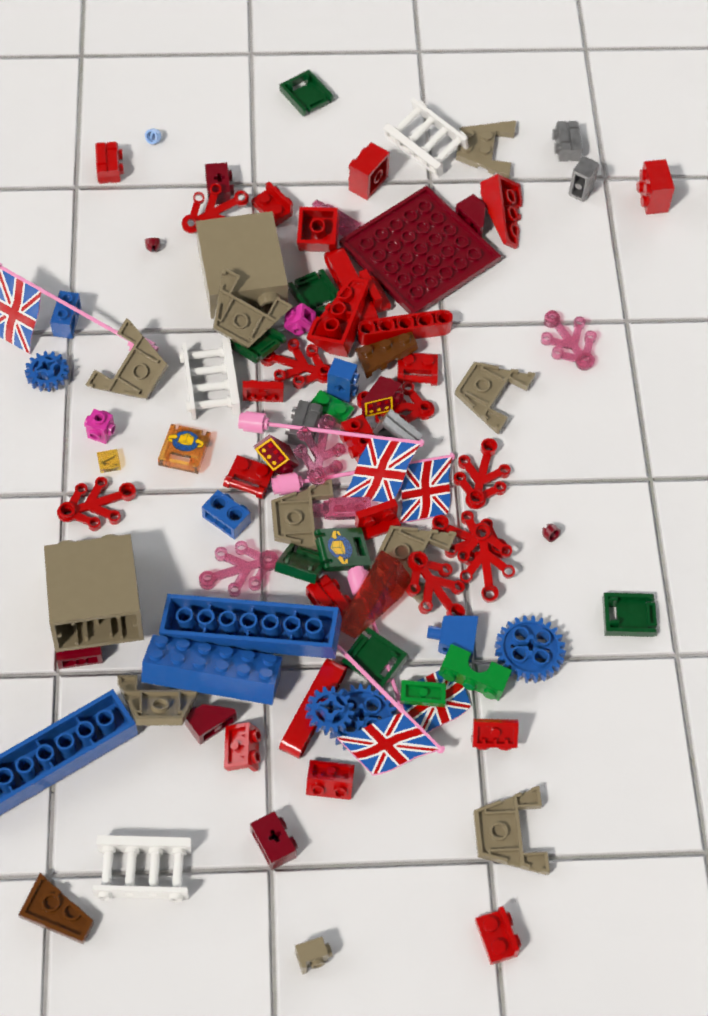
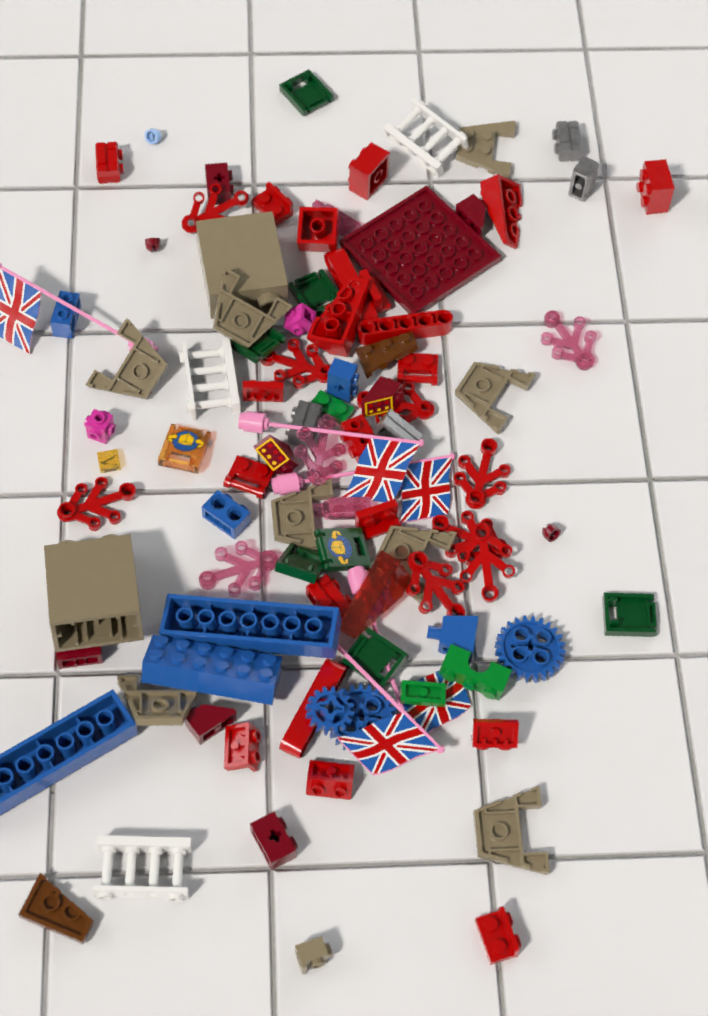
(47, 371): blue gear -> none

